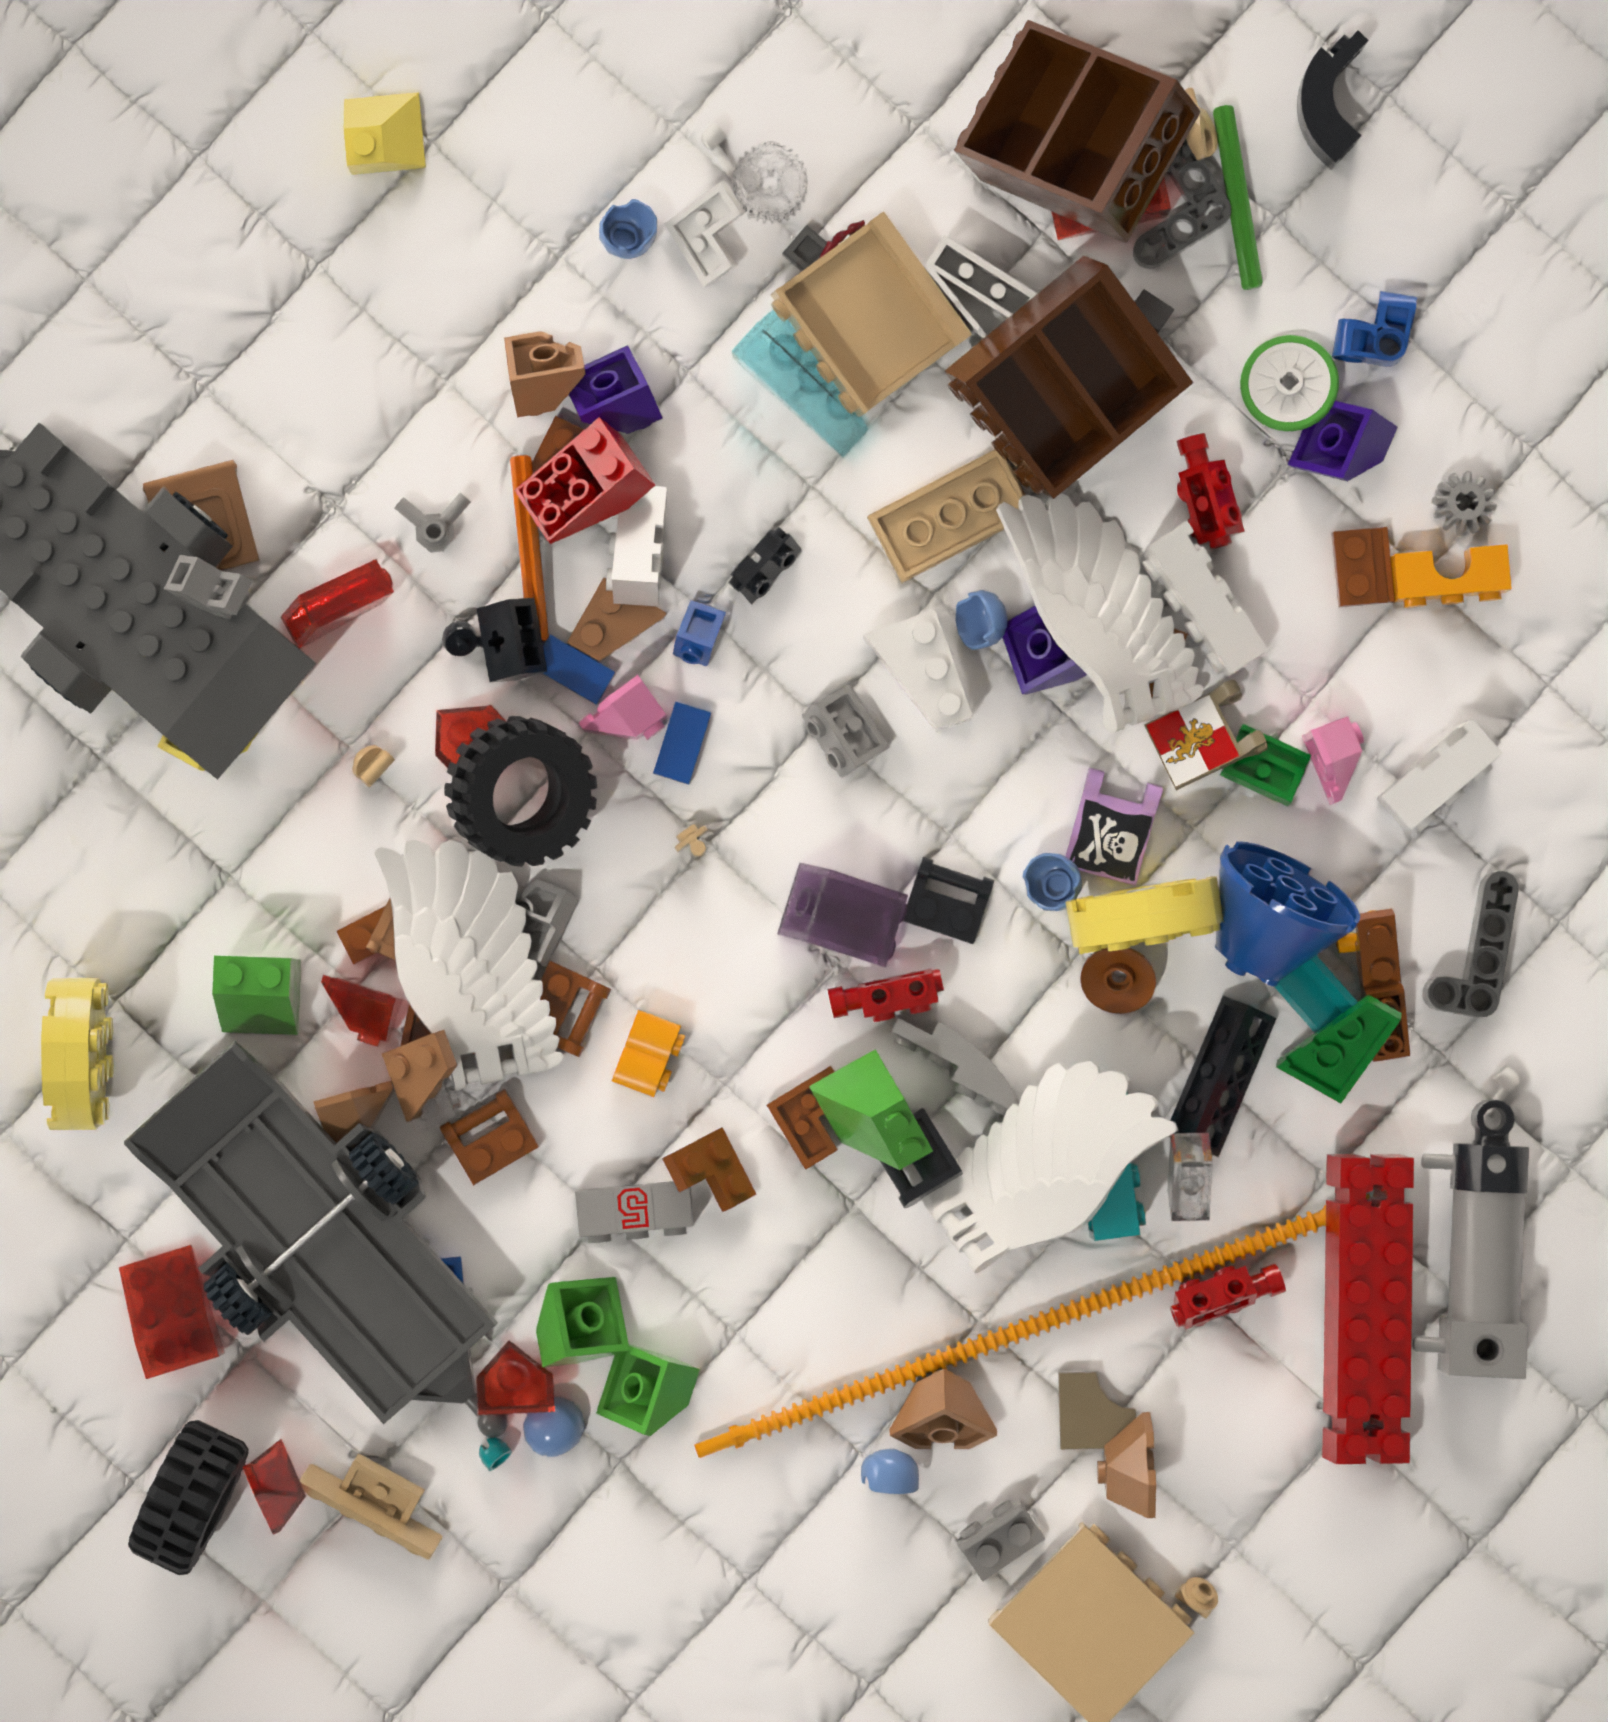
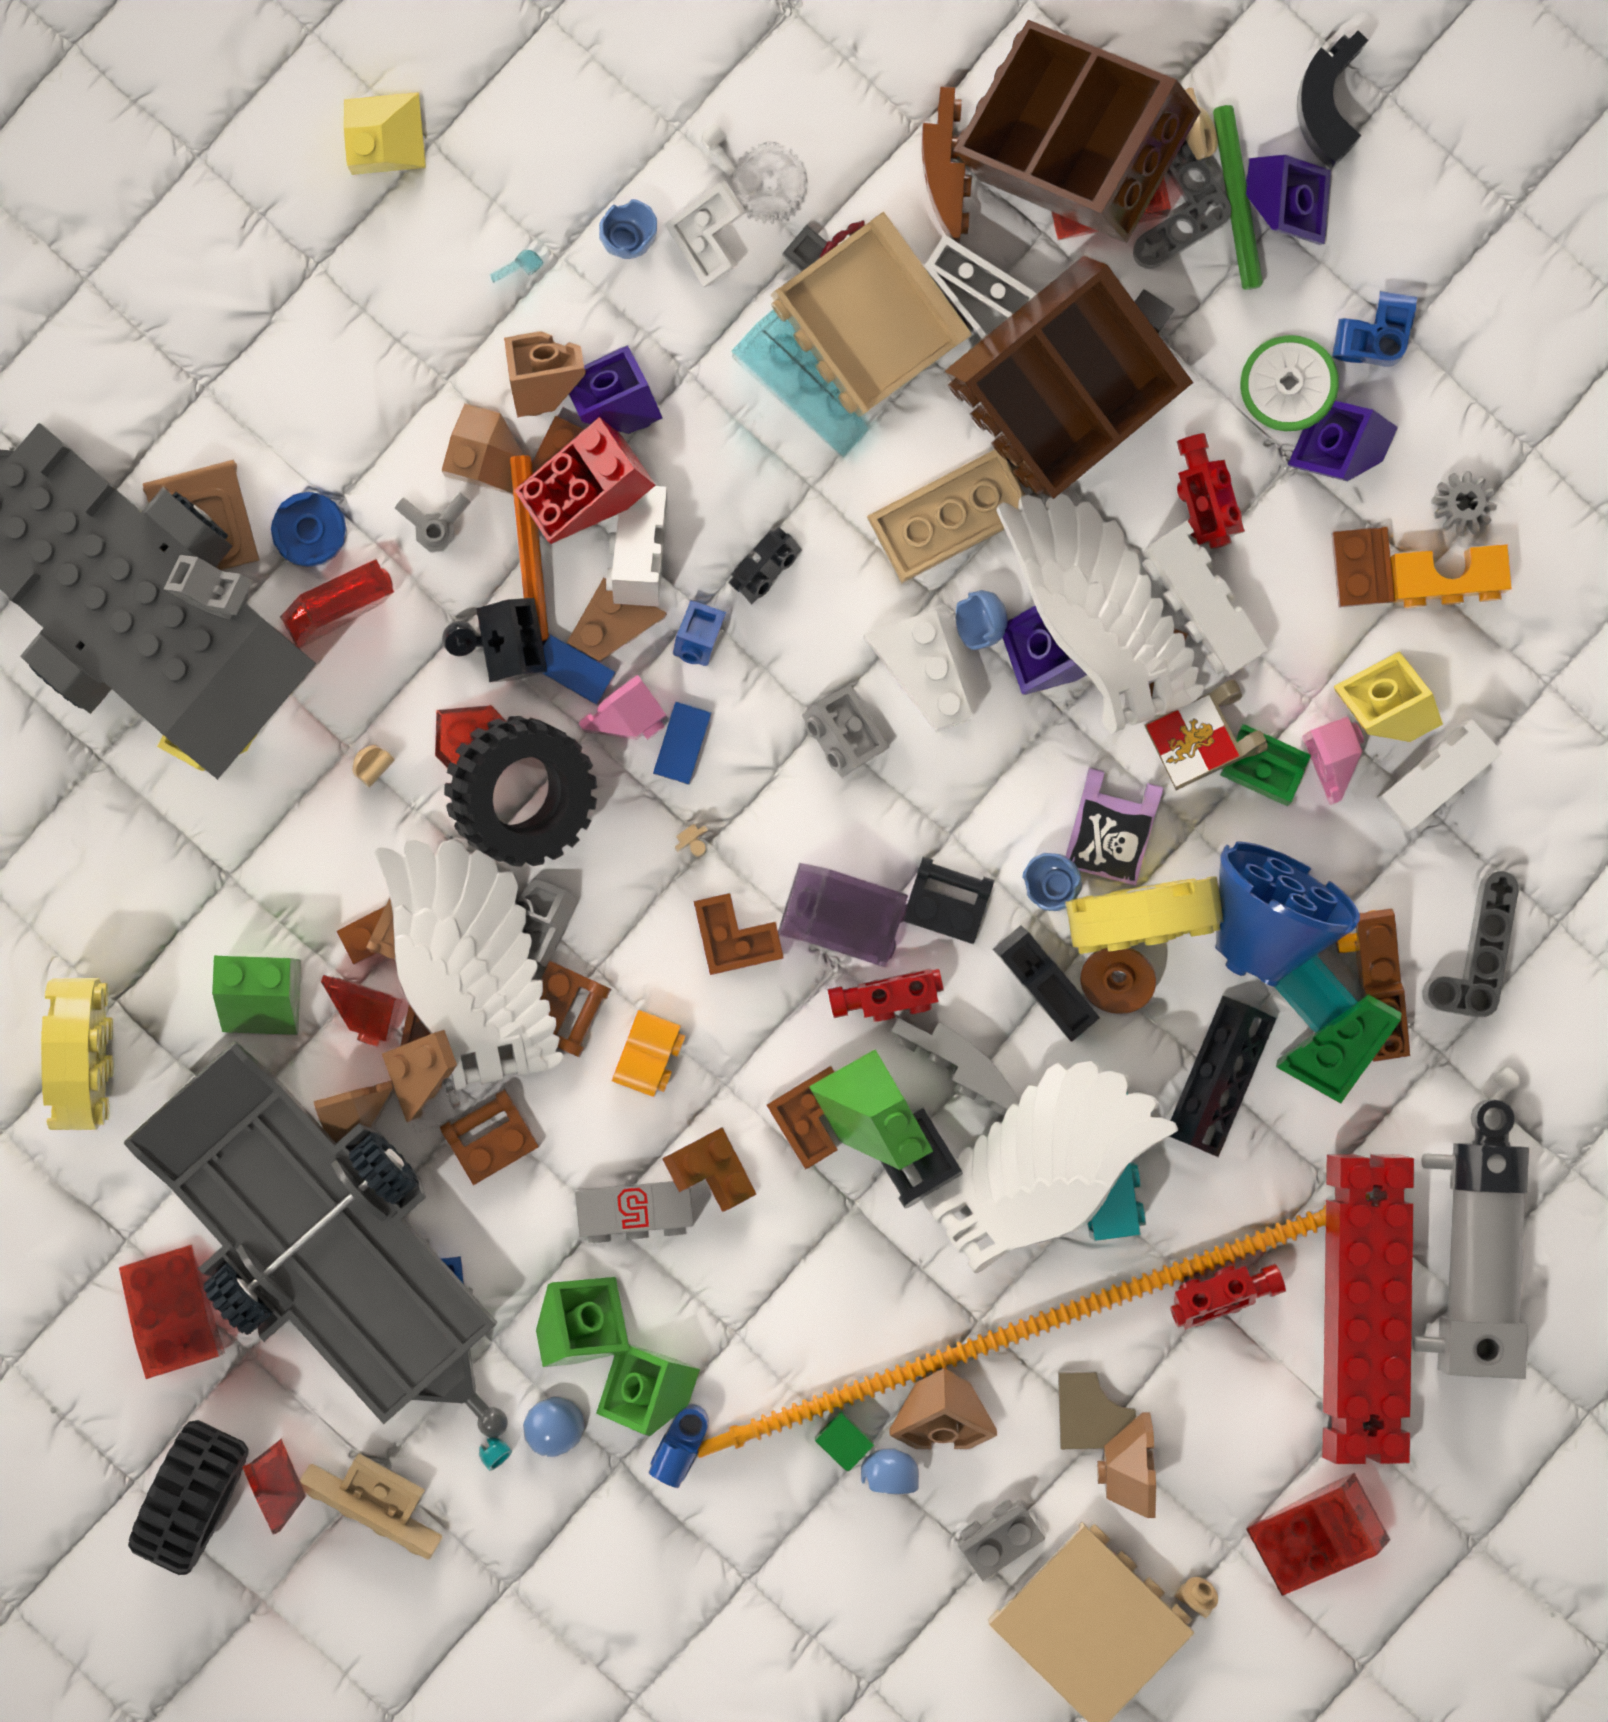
(308, 529): none -> blue tile
(481, 450): none -> medium nougat slope
(514, 1385): clear red slope -> none
(527, 260): none -> clear light blue hand
(678, 1449): none -> blue piece
(728, 946): none -> dark orange plate
(844, 1441): none -> green panel
(946, 179): none -> dark orange slope
(1046, 983): none -> black slope
(1190, 1177): clear brick -> none
(1290, 195): none -> dark purple slope
(1319, 1535): none -> clear red slope
(1391, 700): none -> light yellow slope

